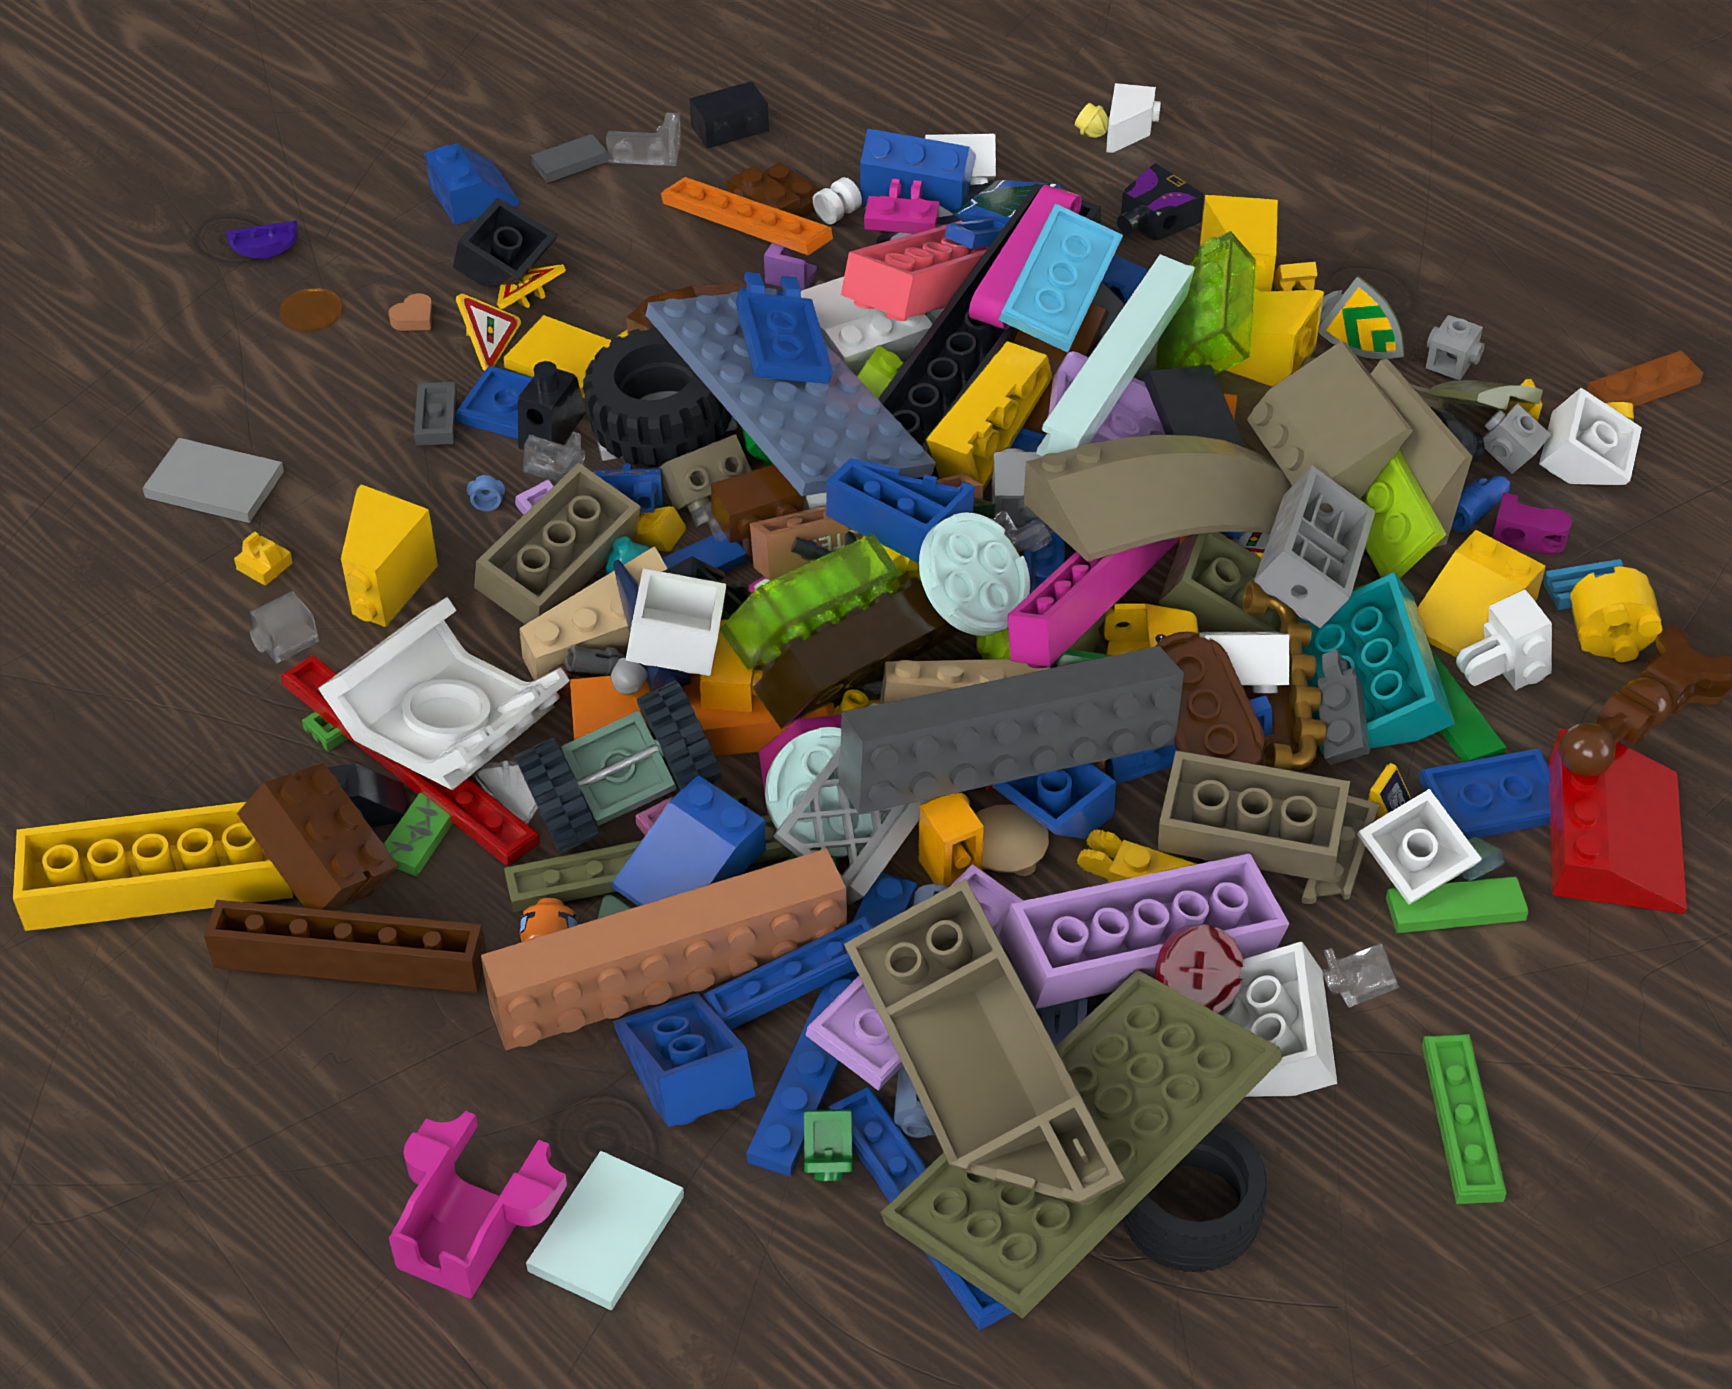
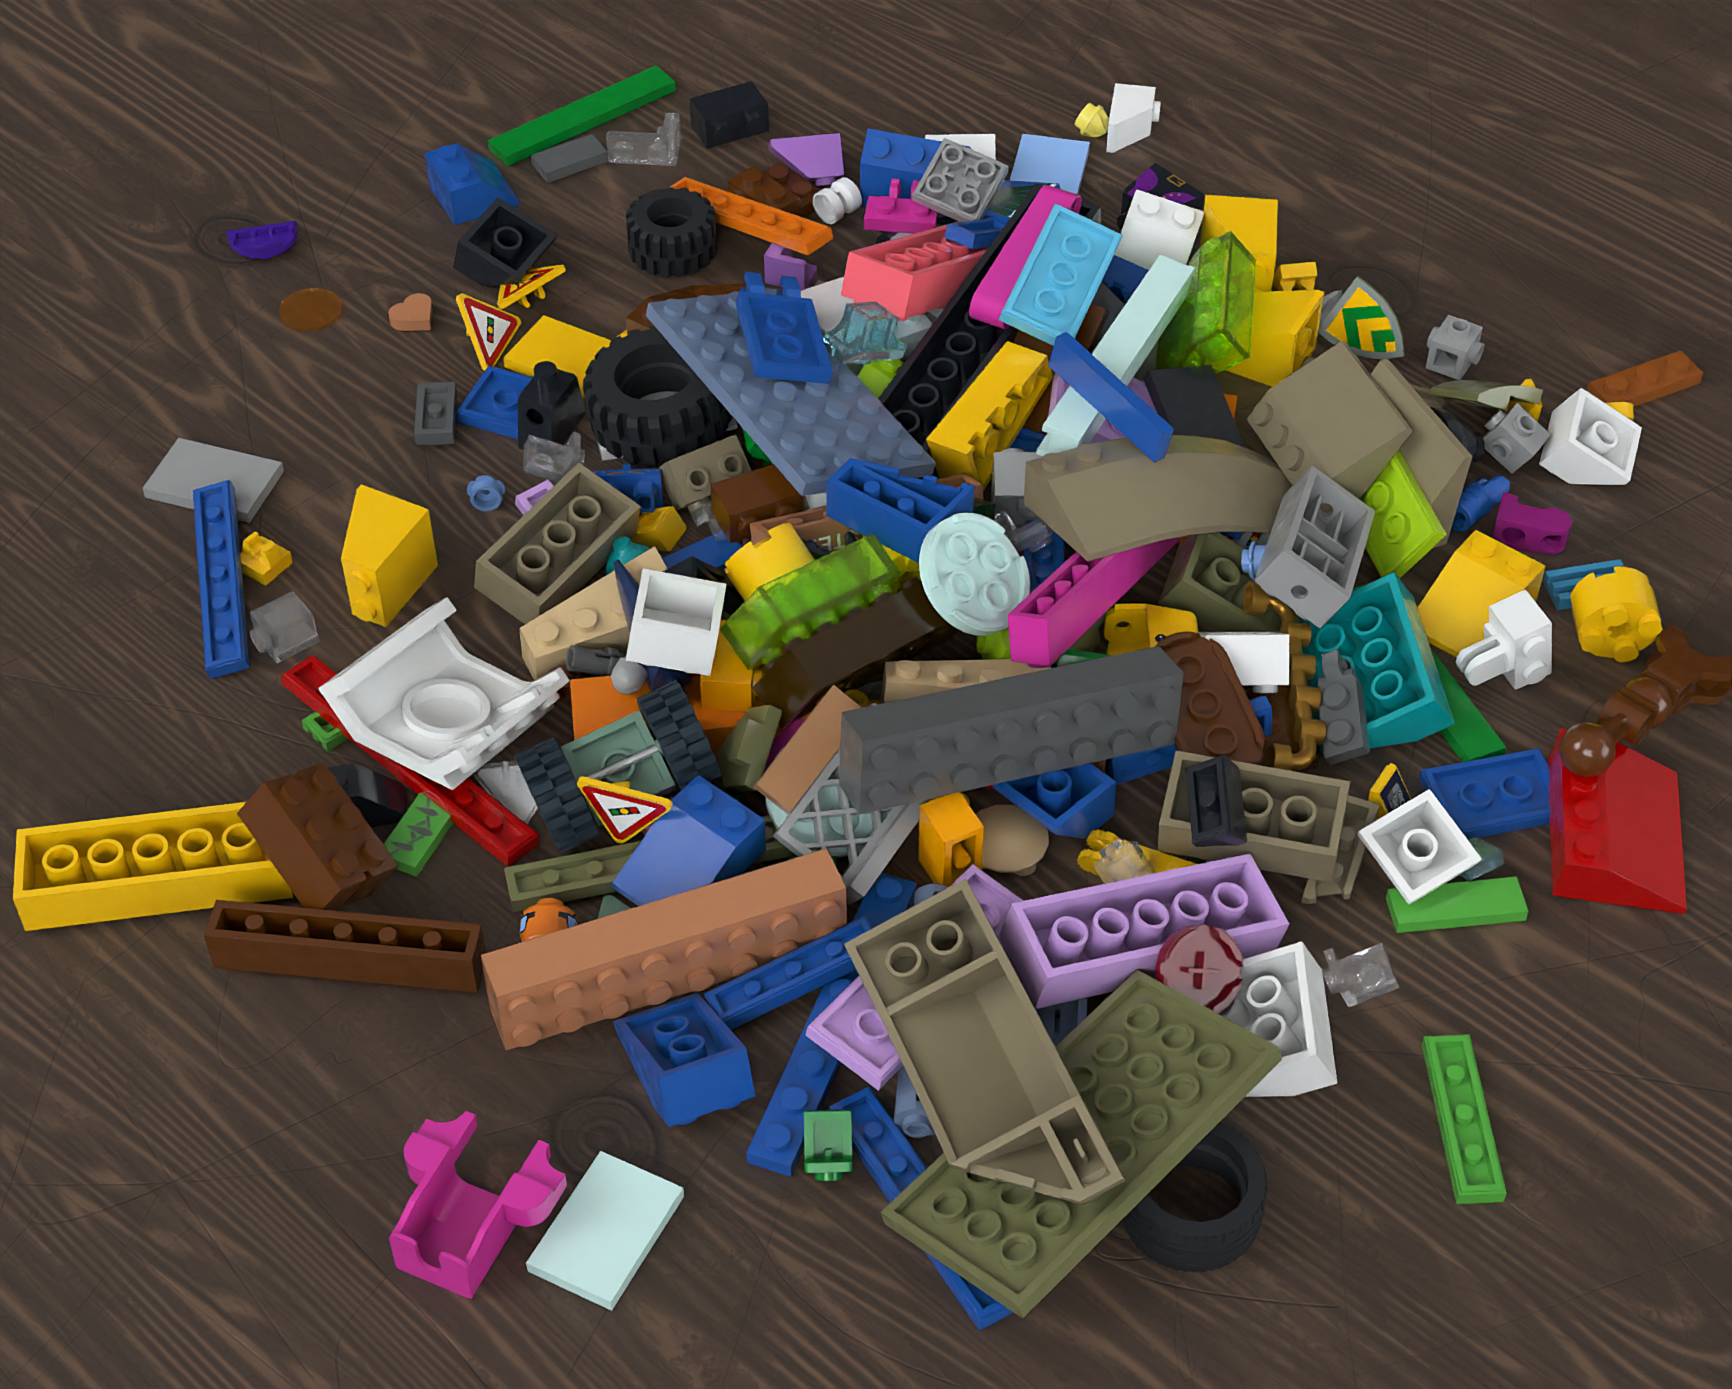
(220, 580): none -> blue tile
(581, 116): none -> green tile
(622, 809): none -> piece
(671, 232): none -> black tyre
(747, 748): none -> olive plate
(767, 559): none -> yellow brick
(806, 752): none -> medium nougat tile
(812, 157): none -> medium lavender slope
(865, 335): none -> clear light blue brick
(960, 182): none -> light grey tile
(1051, 161): none -> light blue tile
(1111, 397): none -> blue tile
(1122, 862): none -> clear brick
(1158, 228): none -> white slope
(1216, 803): none -> black slope
(1251, 558): none -> medium blue plate

